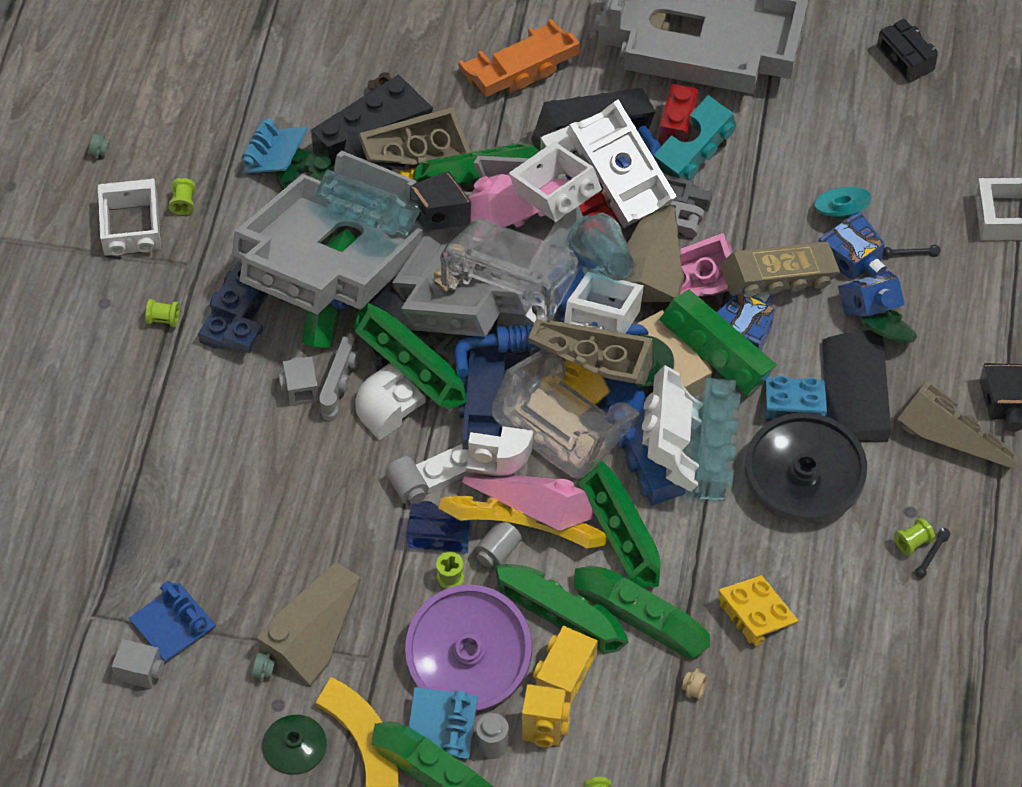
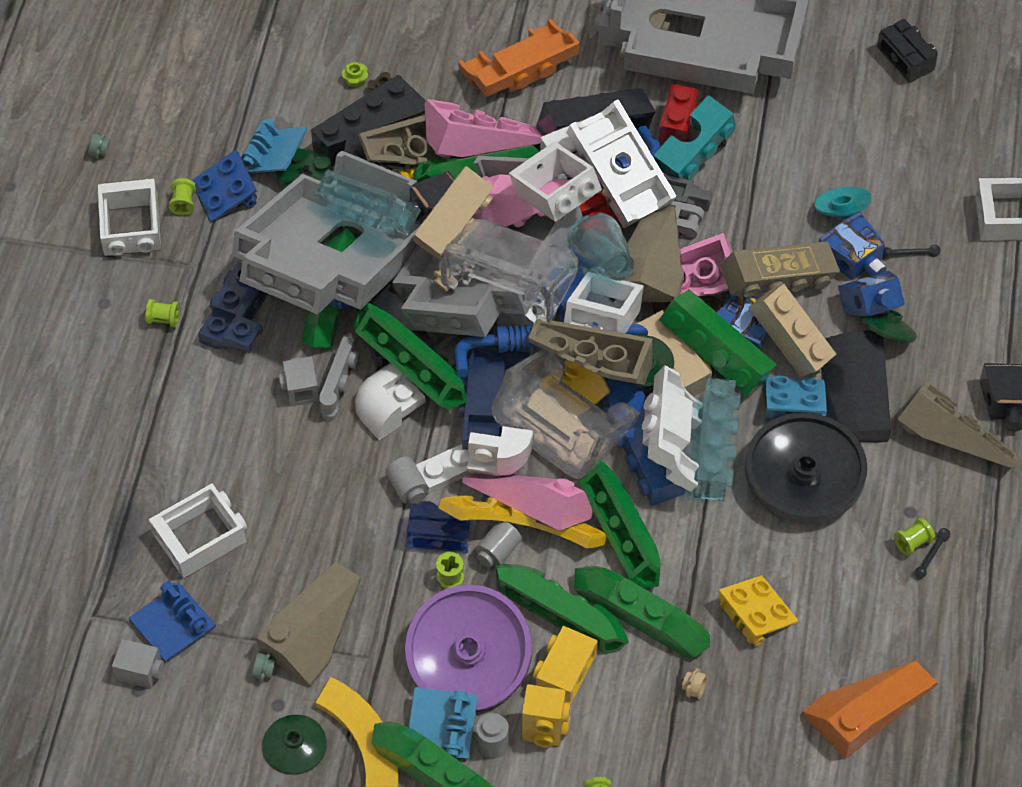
(186, 510): none -> white window
(225, 186): none -> blue hinge
(355, 74): none -> lime plate
(453, 212): none -> tan brick
(467, 134): none -> bright pink wedge
(792, 330): none -> tan brick
(862, 709): none -> orange wedge

